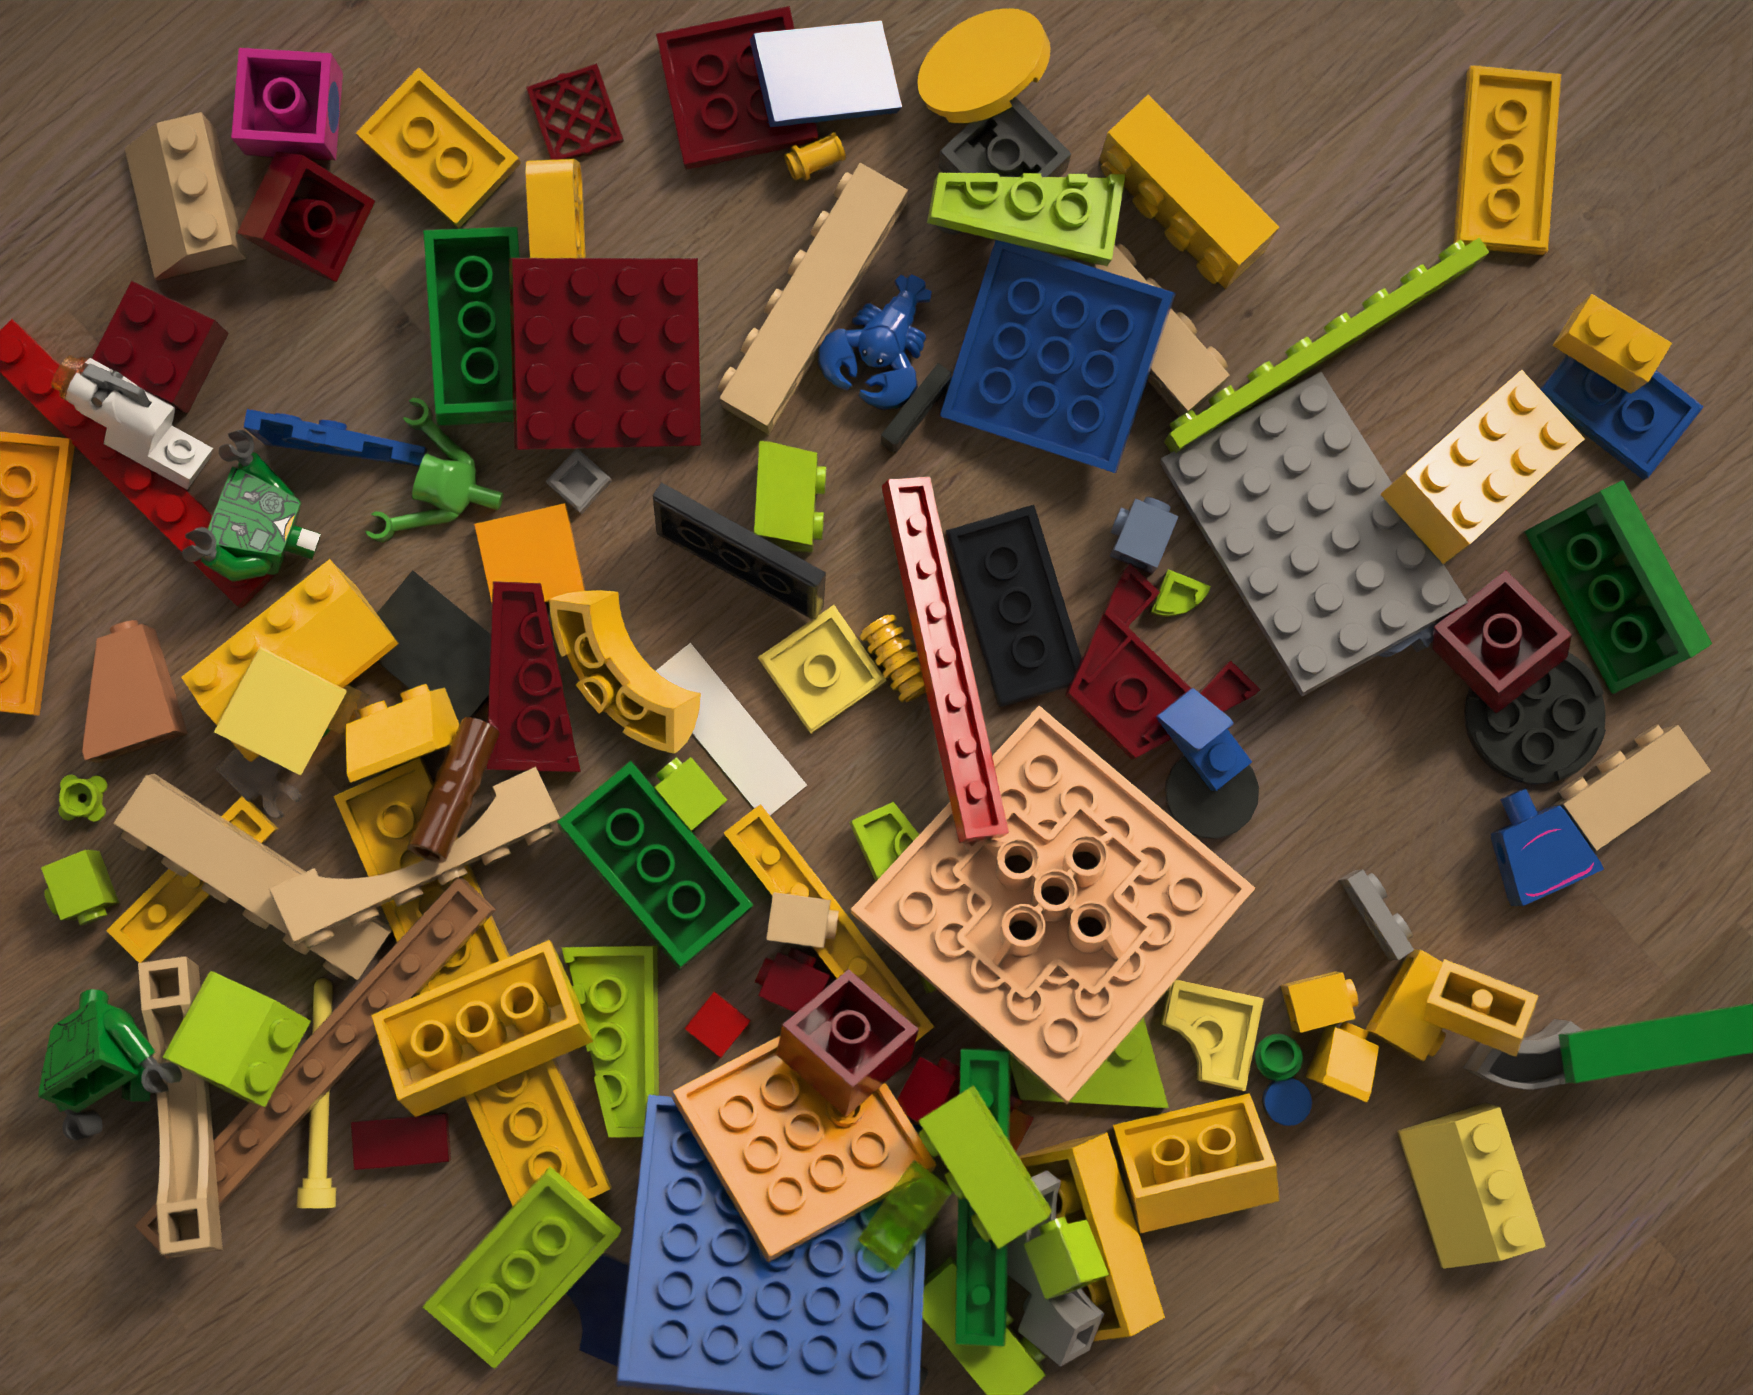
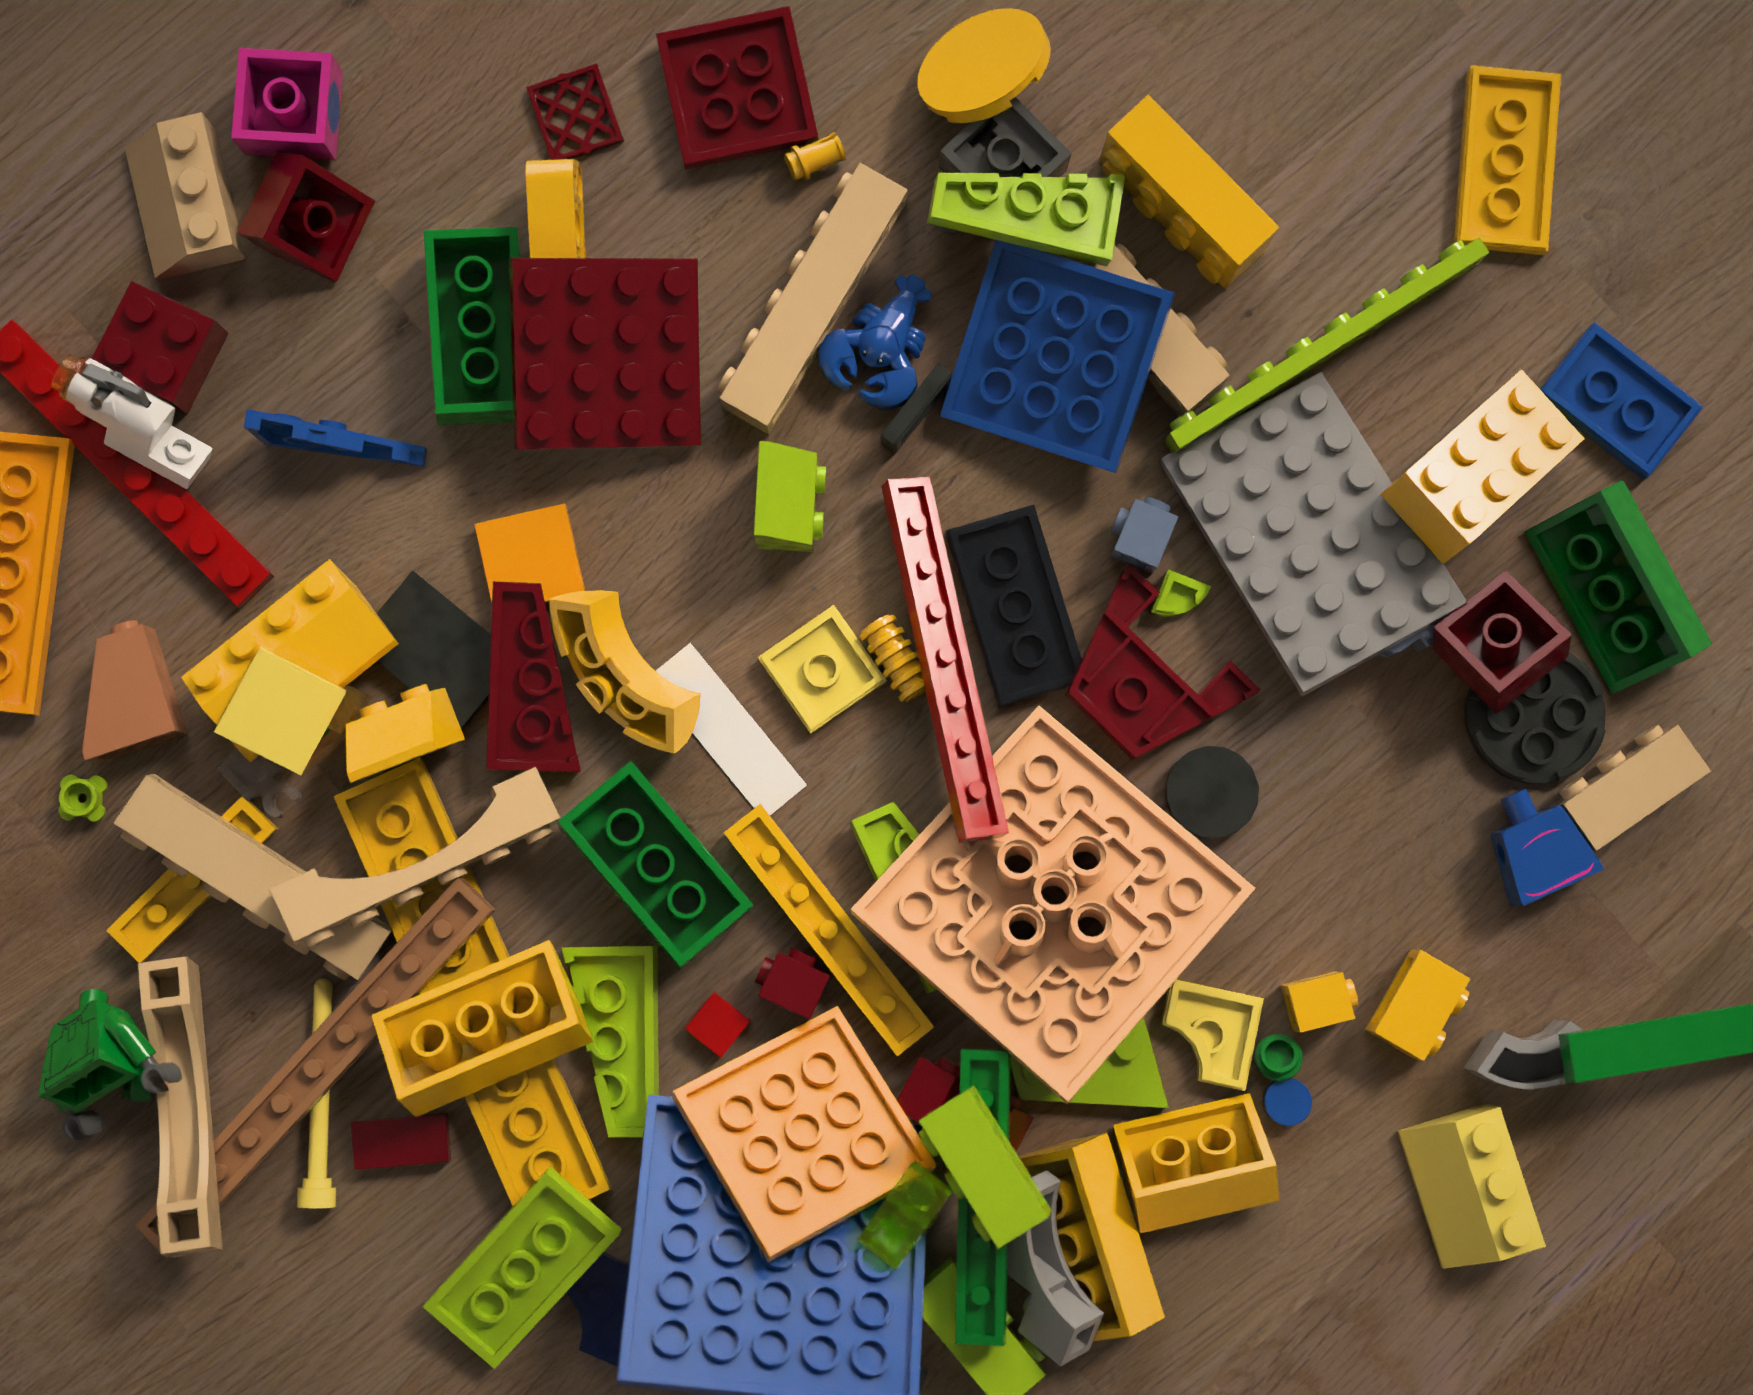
(79, 887): lime brick -> none
(237, 1039): lime slope -> none
(251, 521): torso -> none
(438, 148): yellow plate -> none
(439, 482): bright green piece -> none
(453, 790): reddish brown axle -> none
(579, 481): light grey tile -> none
(689, 792): lime brick -> none
(739, 552): black tile -> none
(801, 920): tan brick -> none
(825, 73): tile -> none
(847, 1042): dark red brick -> none
(1065, 1257): lime brick -> none
(1204, 738): blue slope -> none
(1345, 1061): yellow slope -> none
(1388, 929): light grey plate -> none
(1480, 1007): yellow brick -> none
(1612, 344): yellow brick -> none

